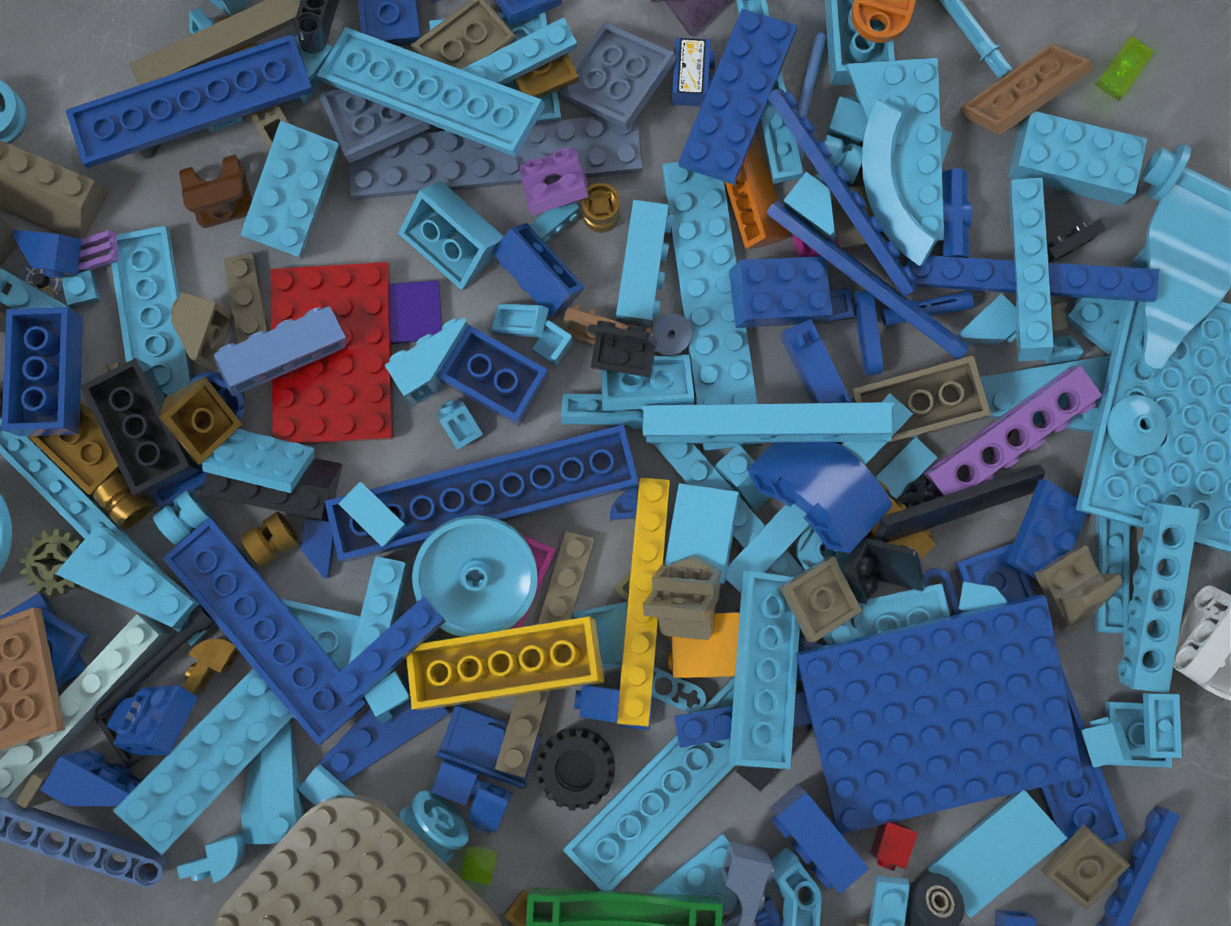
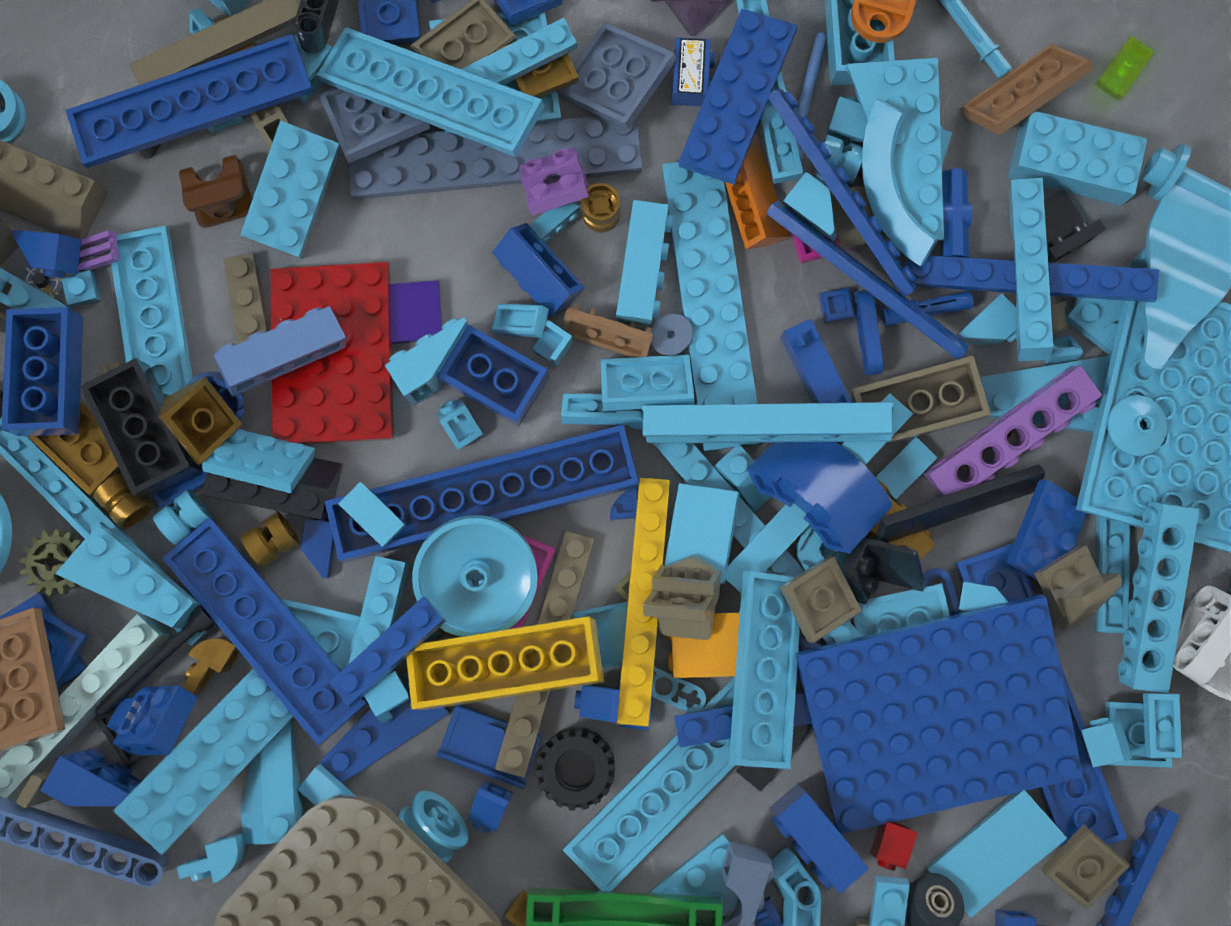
(201, 327): dark tan slope -> none
(450, 234): medium azure slope -> none
(456, 783): blue brick -> none
(479, 864): clear neon green plate -> none
(623, 350): black bracket -> none
(780, 291): blue brick -> none
(919, 492): black gear -> none

